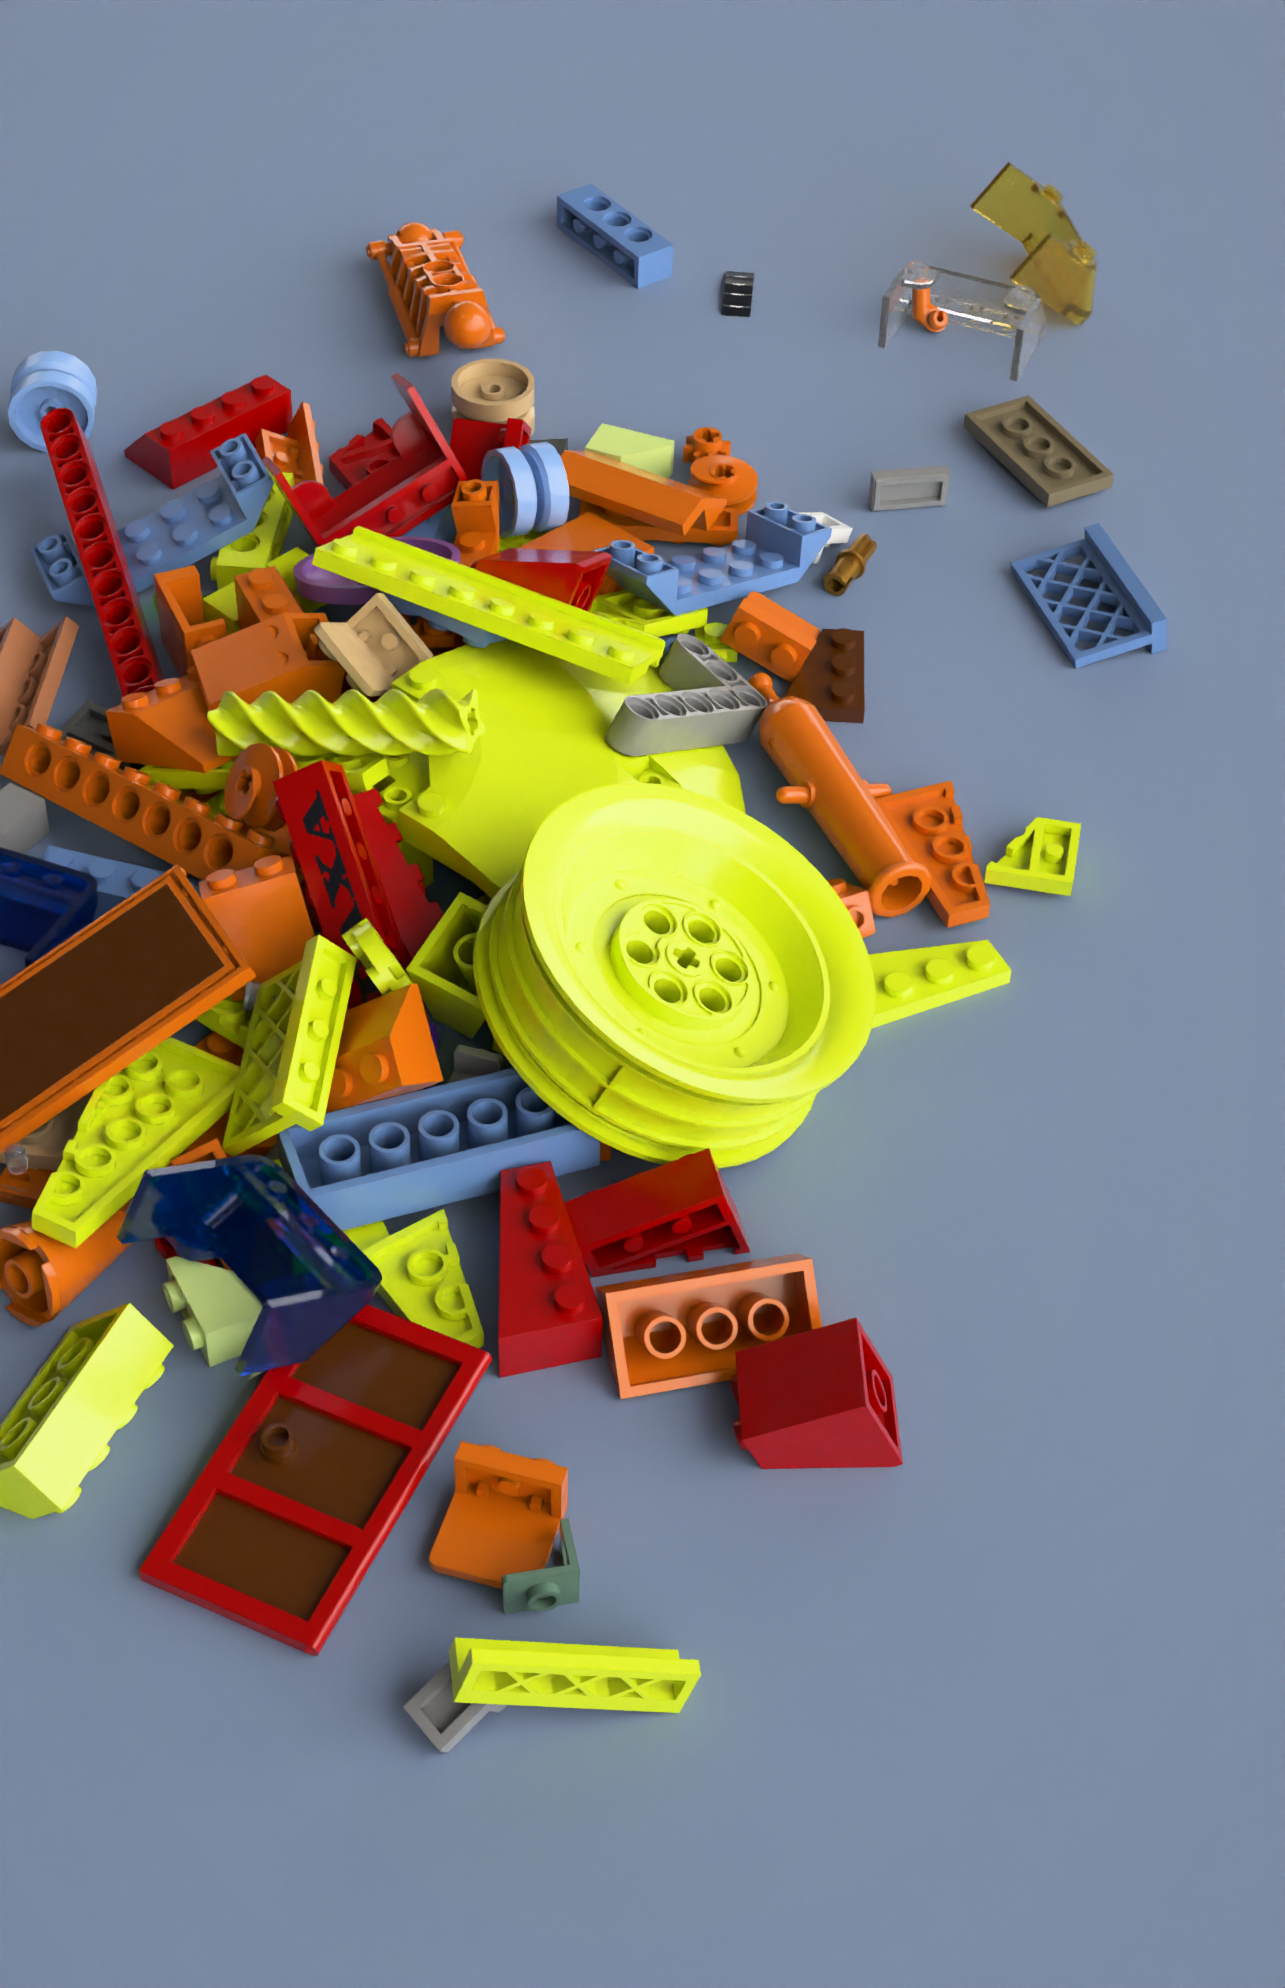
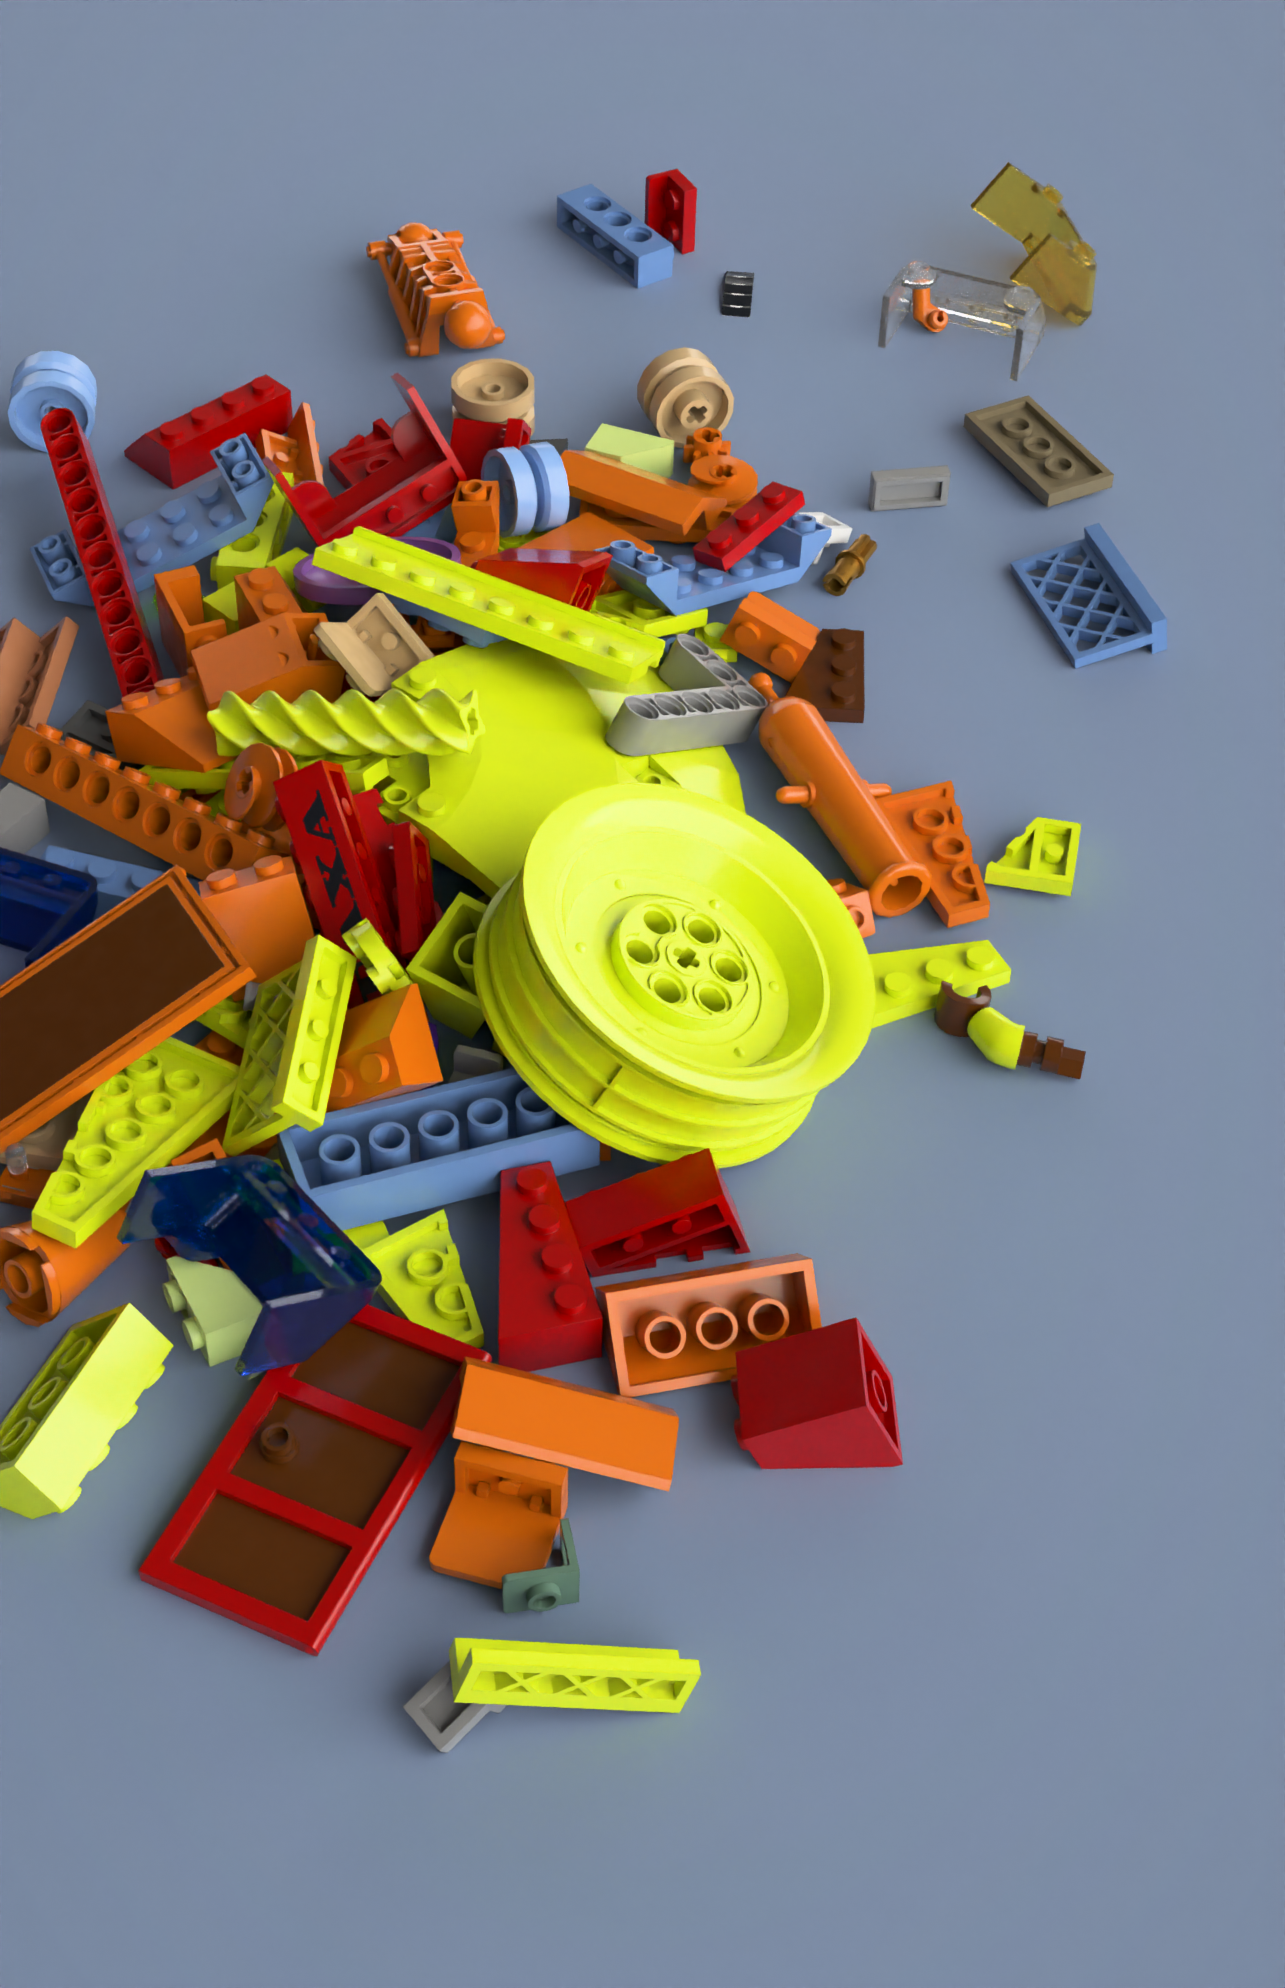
(413, 888): none -> red plate
(565, 1424): none -> orange slope
(672, 208): none -> red bracket
(684, 394): none -> tan wheel
(748, 526): none -> red plate
(999, 1037): none -> reddish brown piece

